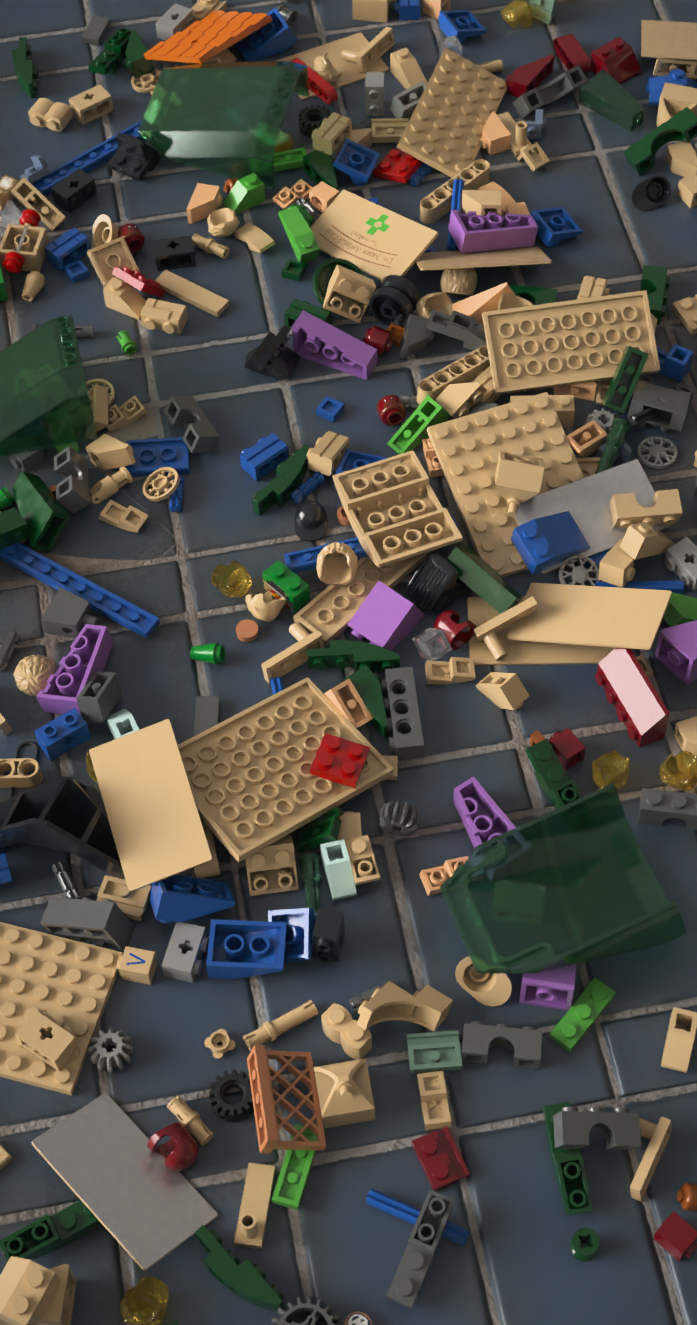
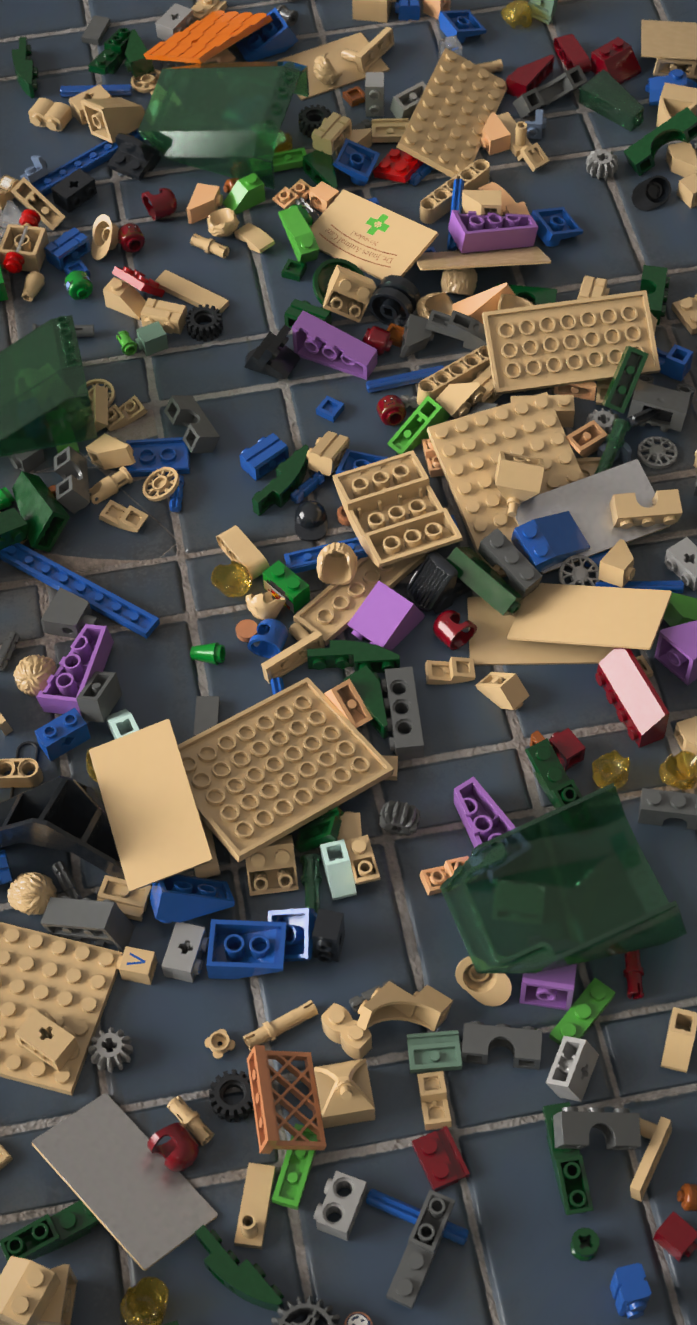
(31, 893): none -> tan hair
(77, 284): none -> green head
(109, 255): tan tile -> none
(112, 116): none -> tan slope
(113, 90): none -> blue axle
(151, 338): none -> sand green brick
(162, 204): none -> dark red helmet
(174, 253): black brick -> none
(204, 331): none -> black tyre
(241, 549): none -> tan beam
(272, 638): none -> blue helmet
(319, 86): red beam -> none
(339, 760): red plate -> none
(346, 1206): none -> light grey brick
(354, 96): none -> dark orange tile
(400, 379): none -> blue axle
(405, 68): tan slope -> none
(432, 644): clear brick -> none
(489, 629): tan piece -> none
(521, 573): none -> dark grey arch
(572, 1068): none -> light grey brick
(602, 164): none -> light grey gear
(630, 1290): none -> blue brick
(633, 973): none -> dark red pin
(644, 541): tan slope -> none

